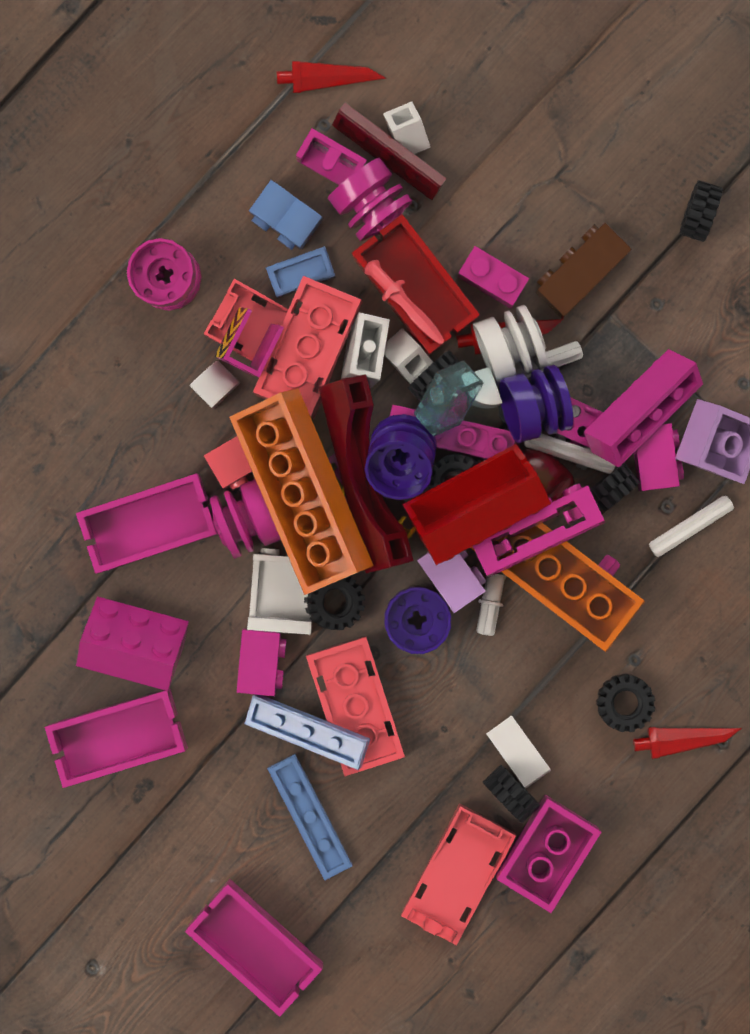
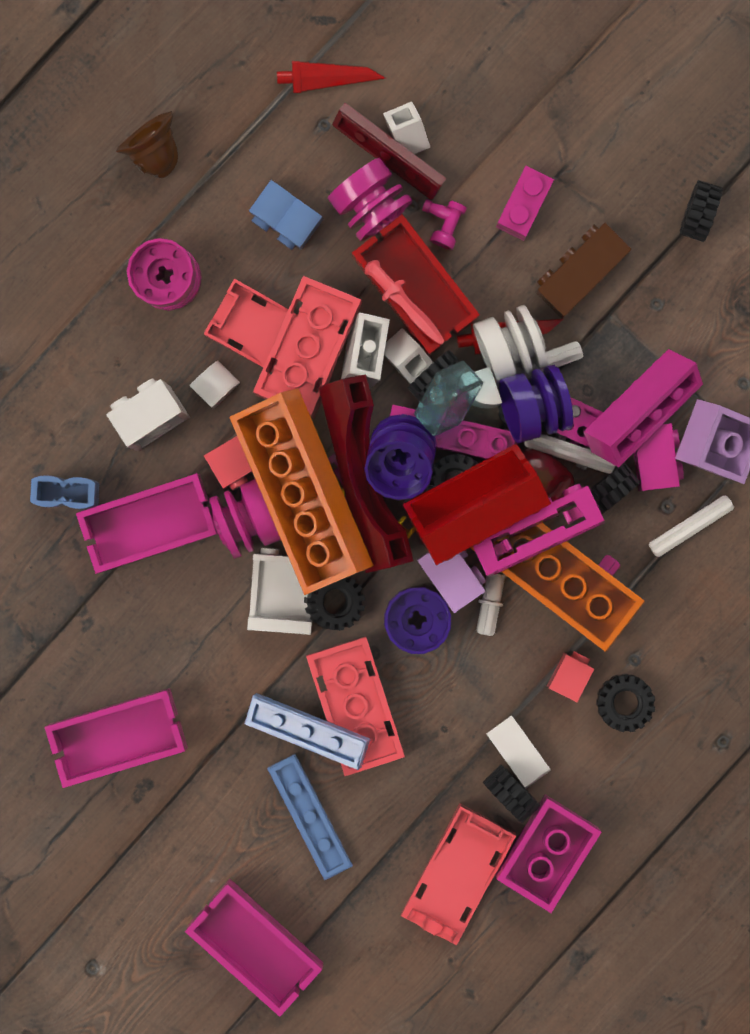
(72, 492): none -> medium blue brick
(132, 643): dark pink brick -> none
(147, 414): none -> white brick
(153, 147): none -> reddish brown piece
(259, 662): dark pink brick -> none
(263, 352): dark pink piece -> none
(288, 274): medium blue tile -> none
(328, 157): dark pink window -> none
(451, 216): none -> dark pink piece
(492, 277): dark pink brick -> none
(524, 203): none -> dark pink brick
(571, 676): none -> coral brick
(676, 740): red bar -> none

